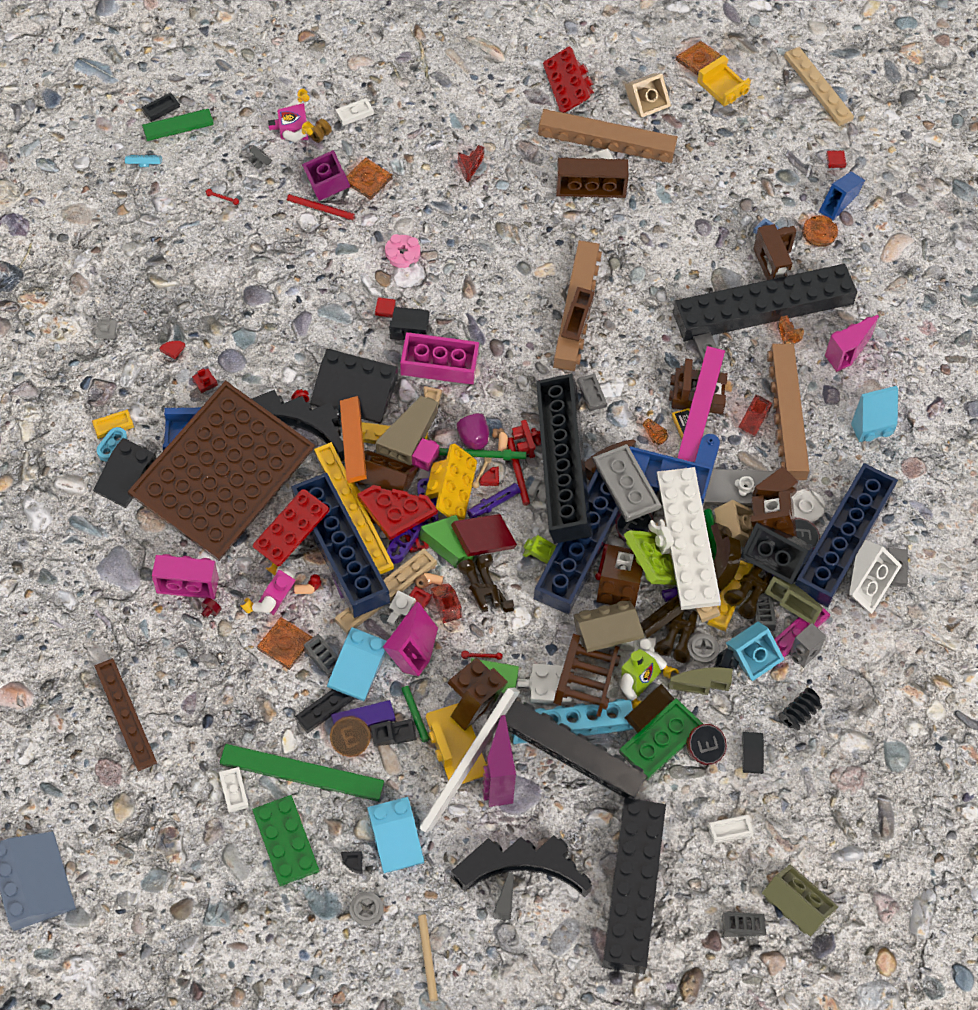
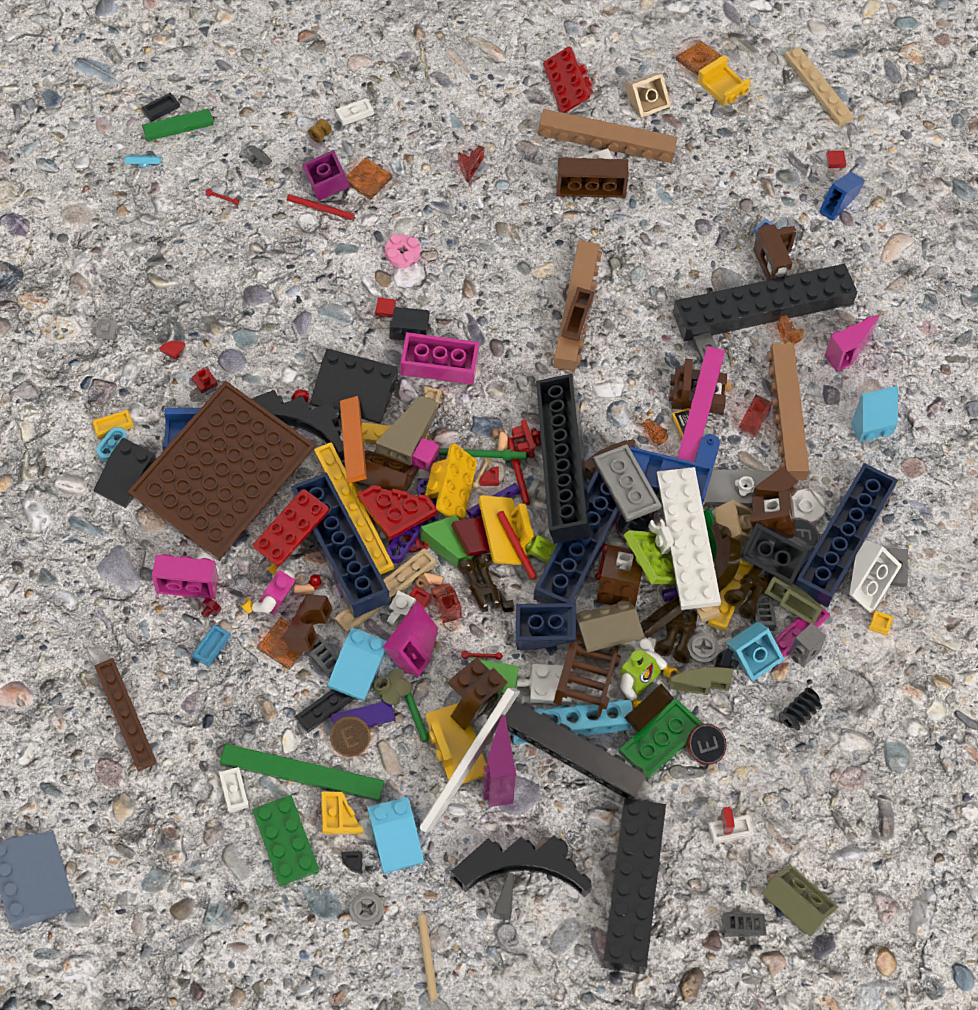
(211, 645): none -> dark azure tile
(292, 119): torso -> none
(301, 633): none -> reddish brown arch
(337, 815): none -> yellow wing
(393, 733): black slope -> none
(394, 687): none -> olive plate
(473, 431): magenta piece -> none
(499, 543): none -> yellow bracket
(517, 546): none -> red bar
(545, 625): none -> dark blue slope
(592, 392): flat silver plate -> none
(727, 820): none -> red tile
(753, 752): black slope -> none
(820, 231): clear orange tile -> none
(880, 623): none -> yellow tile

